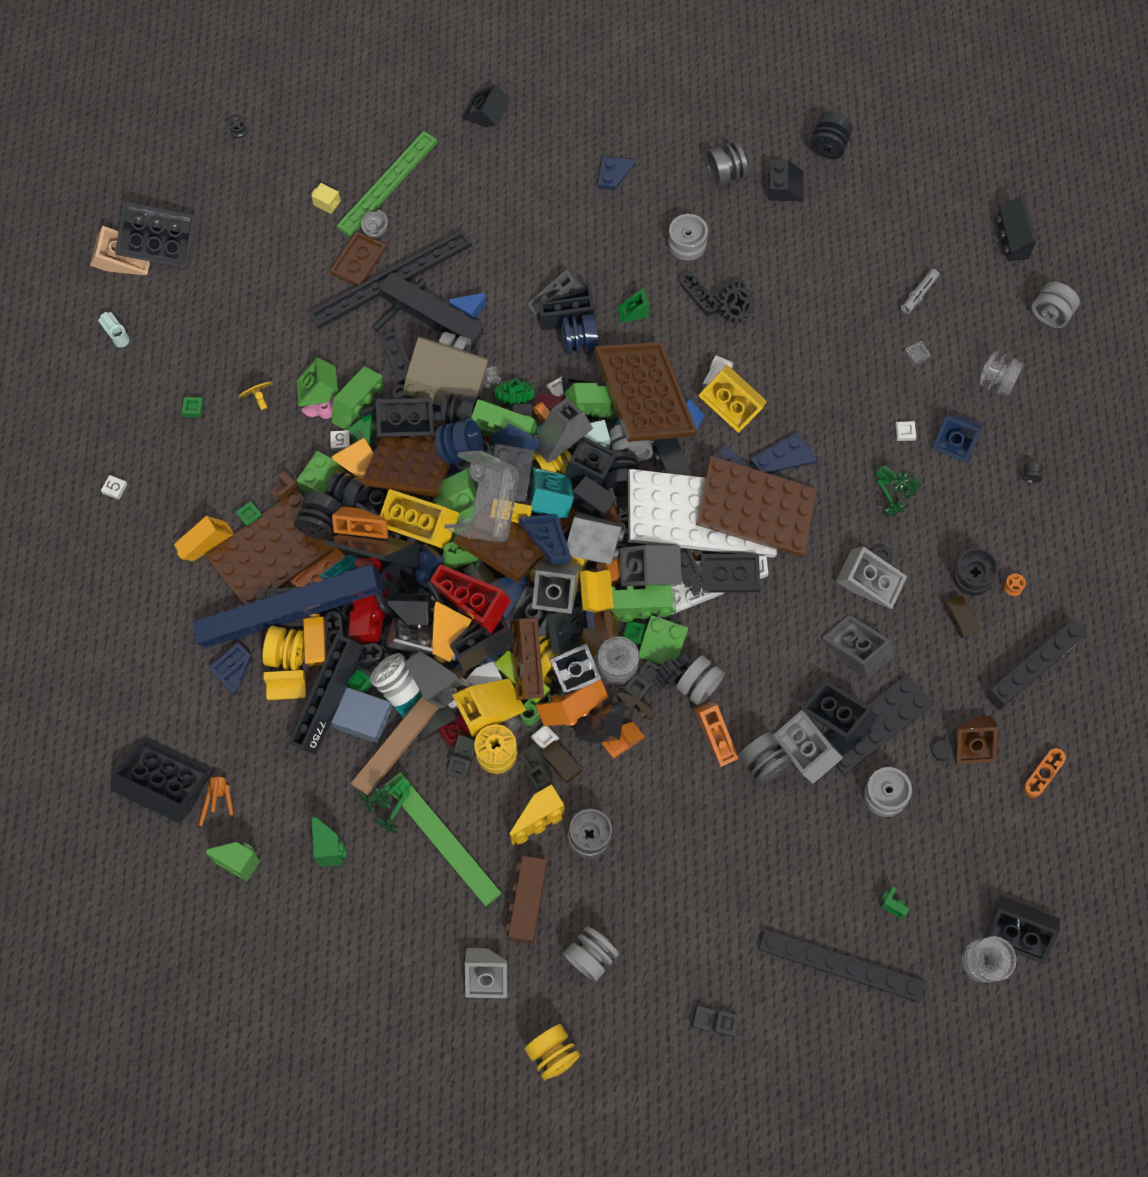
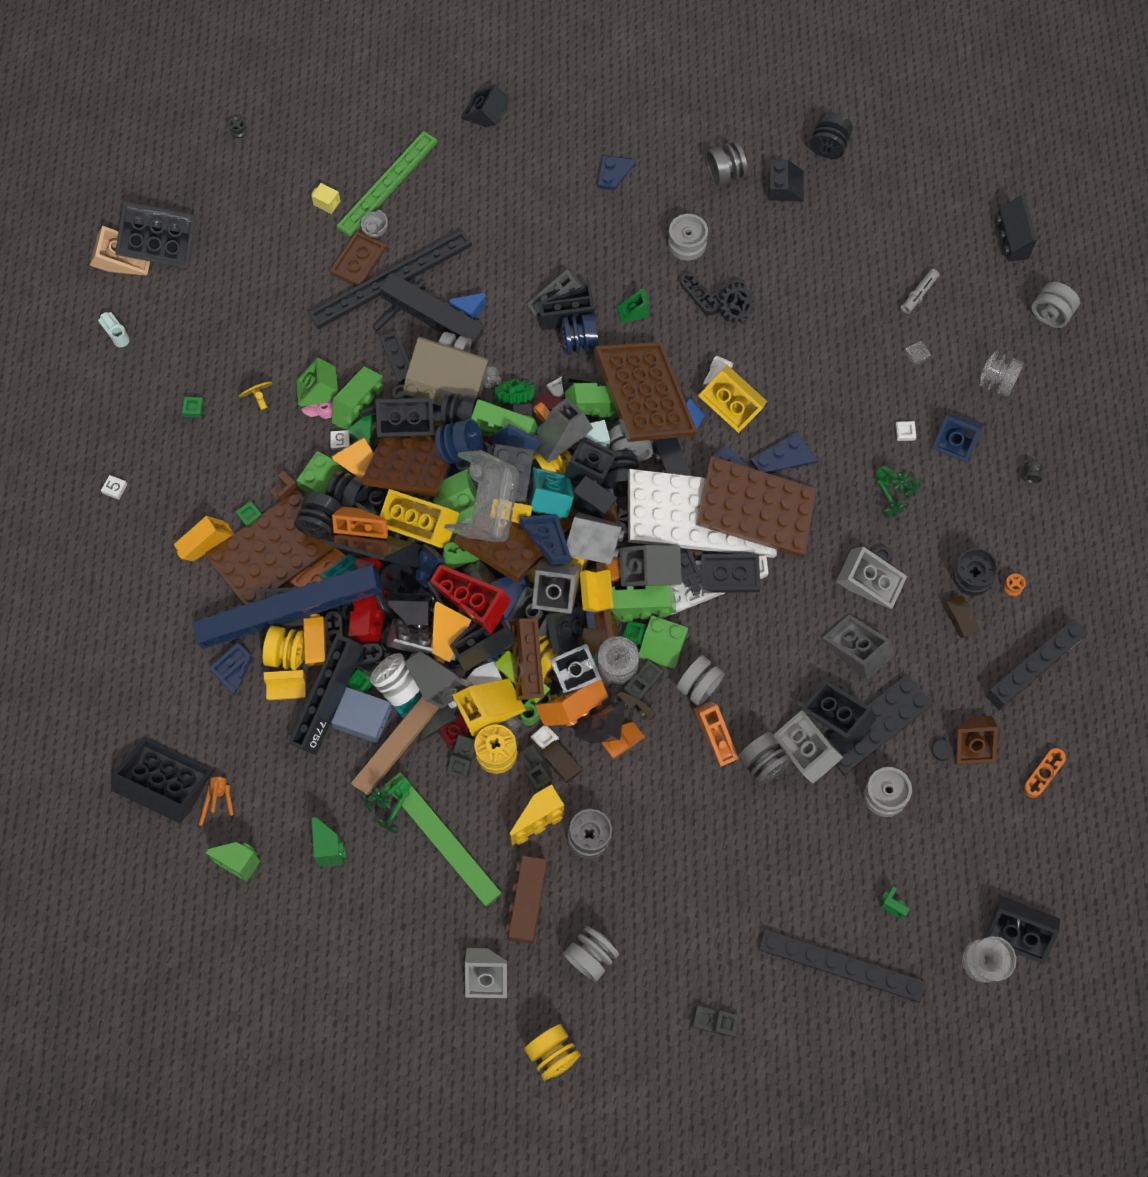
(671, 671): black gear -> none

